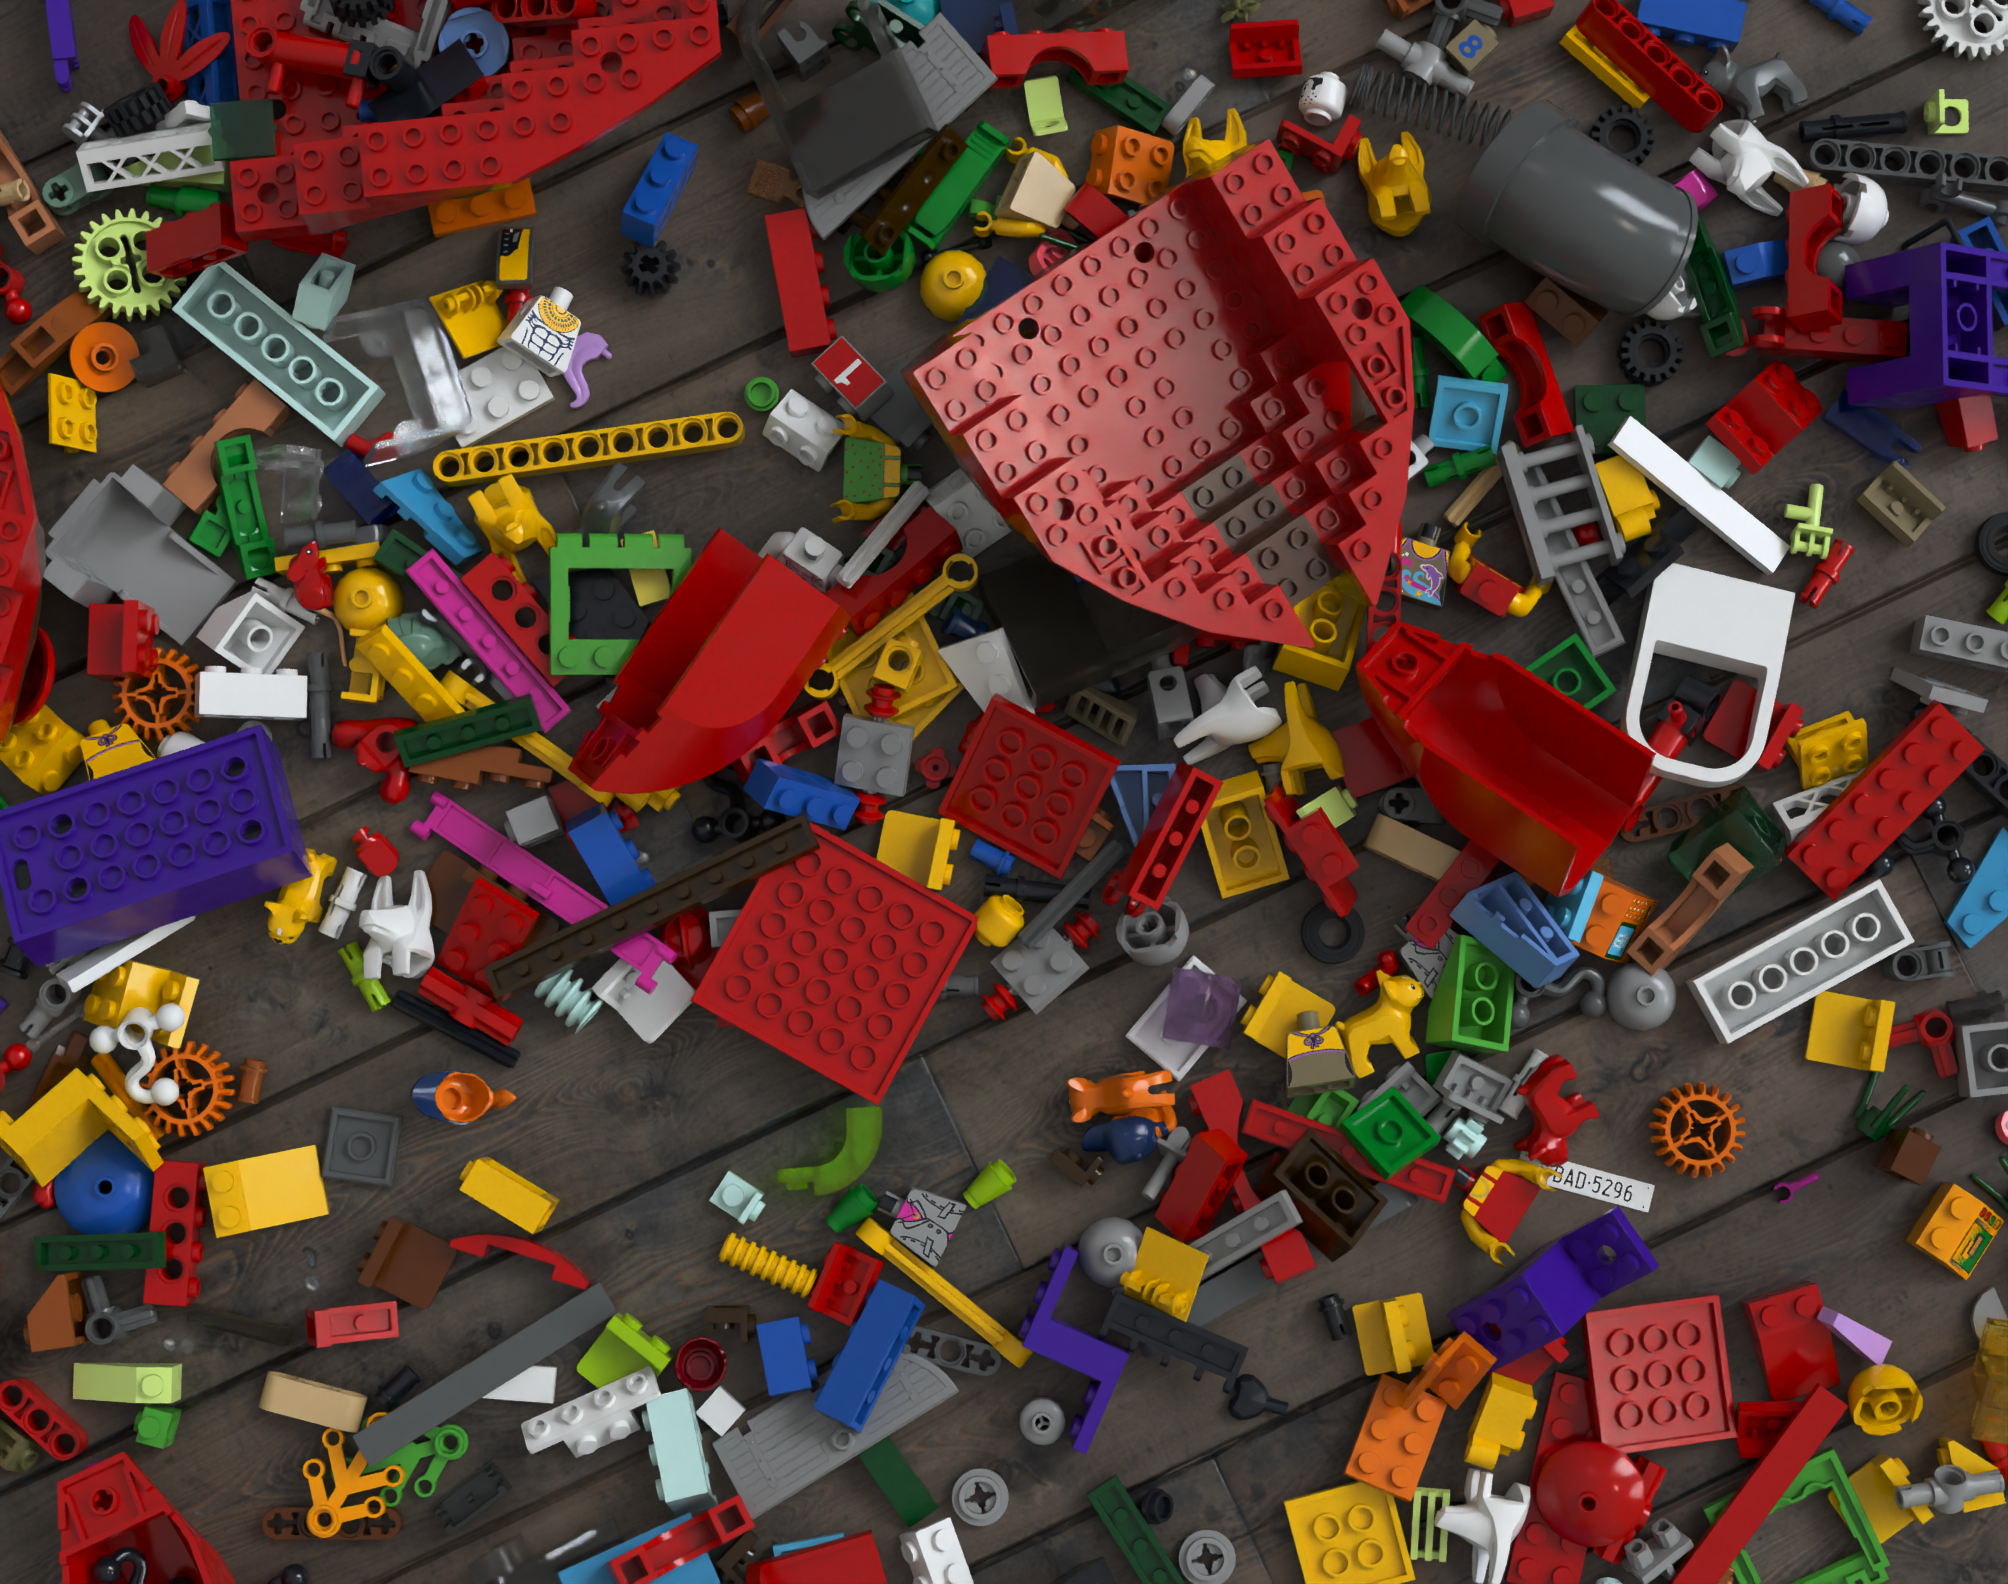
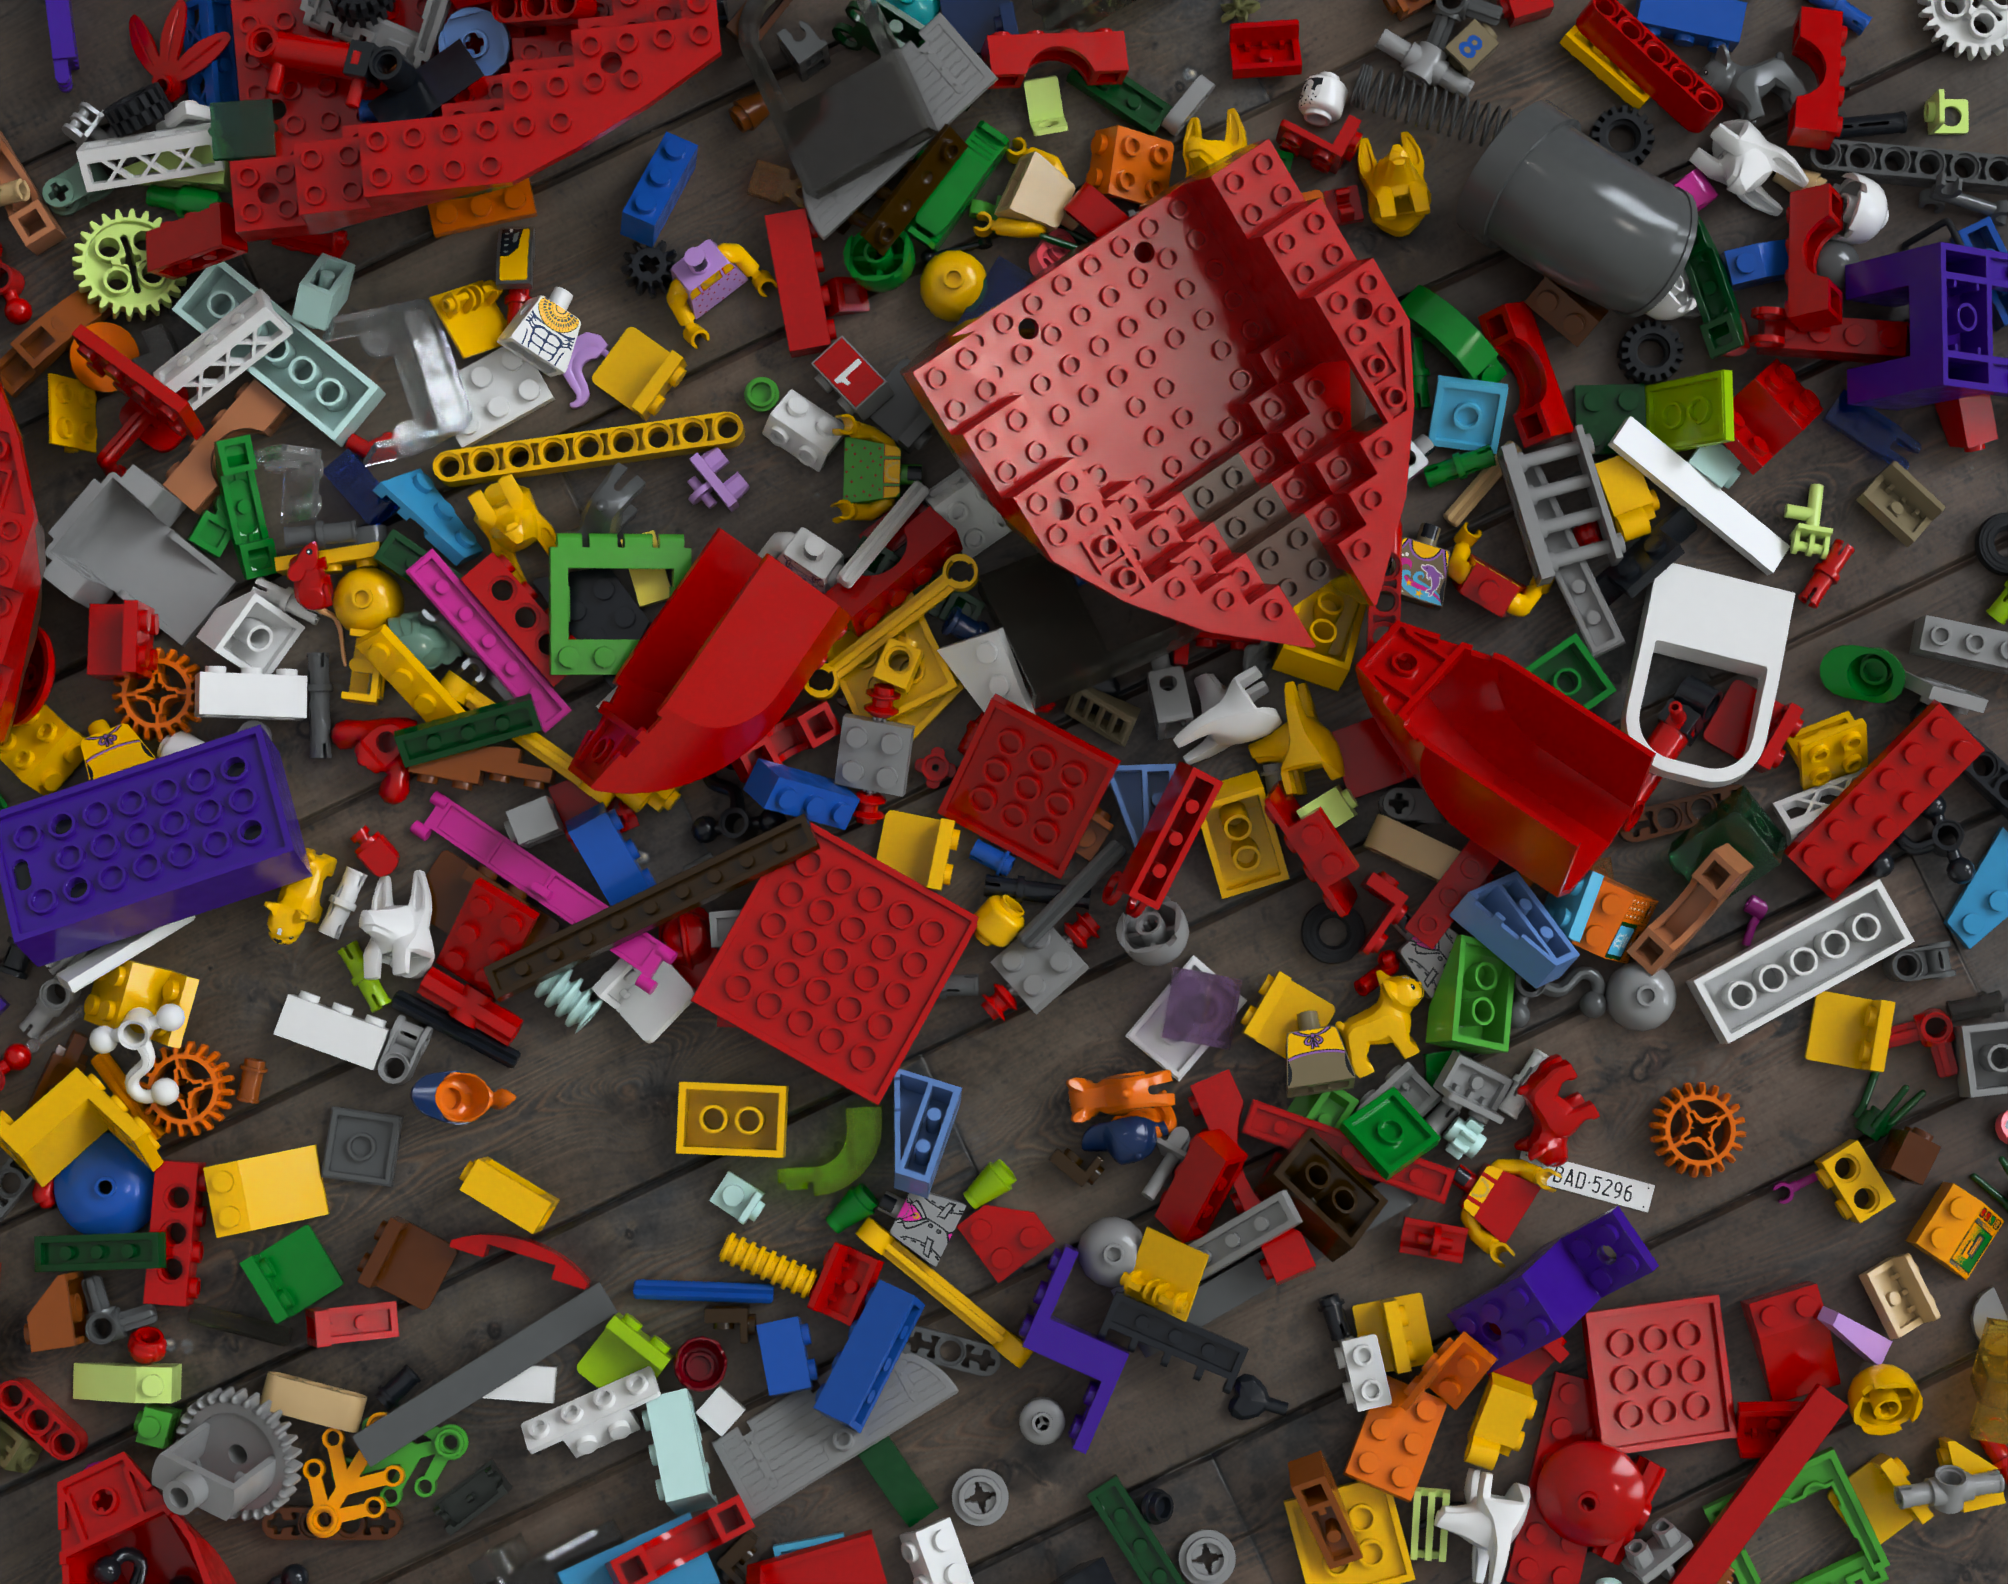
(147, 1345): none -> red piece
(152, 412): none -> red plate
(218, 341): none -> white fence
(229, 1458): none -> light grey piece
(292, 1274): none -> green bracket
(333, 1029): none -> white brick
(404, 1048): none -> light grey piece
(639, 373): none -> yellow bracket
(703, 1291): none -> blue axle
(706, 278): none -> torso
(708, 466): none -> lavender hips
(732, 1119): none -> yellow brick
(846, 297): none -> red slope
(921, 1127): none -> medium blue wedge
(1005, 1238): none -> red plate
(1324, 1509): none -> dark orange slope
(1344, 205): none -> red tile
(1365, 1372): none -> white bracket
(1384, 888): none -> red bracket
(1432, 1240): none -> red hips
(1692, 410): none -> lime tile
(1757, 909): none -> magenta hand
(1818, 42): none -> red arch
(1860, 1175): none -> yellow brick
(1862, 673): none -> green piece
(1899, 1295): none -> tan bracket

